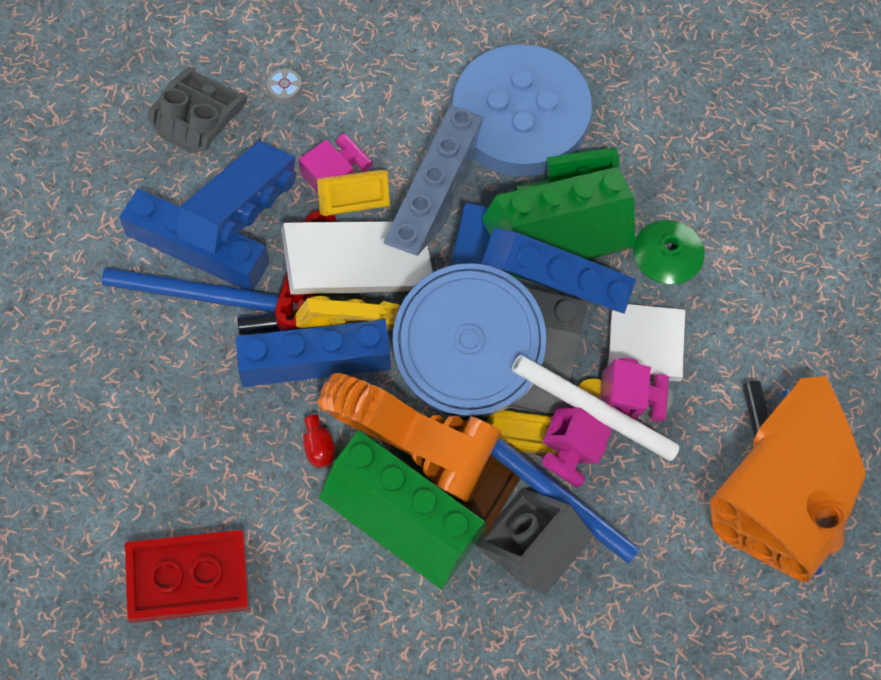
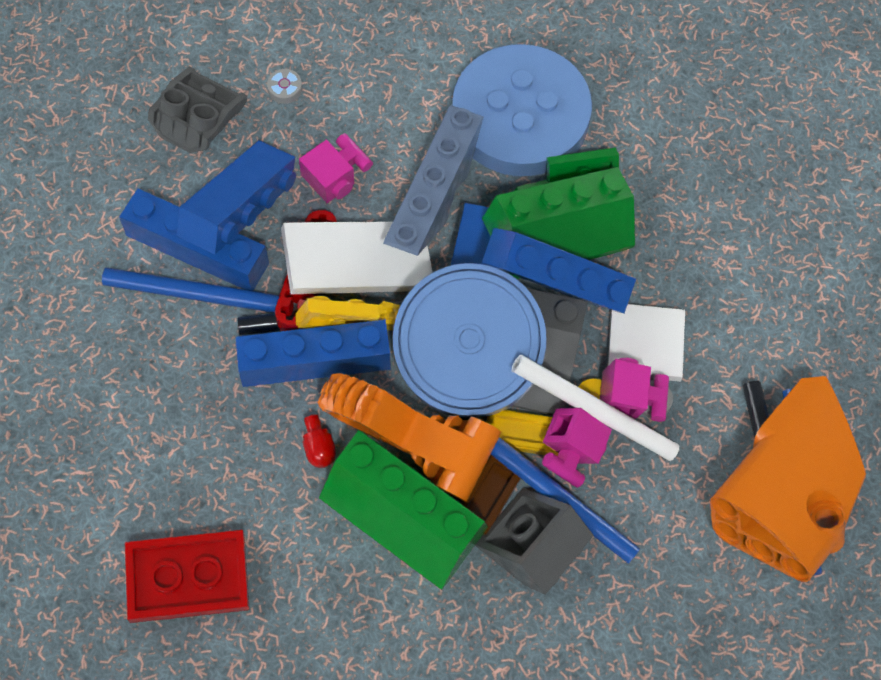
(353, 192): yellow tile -> none
(664, 264): green dish -> none

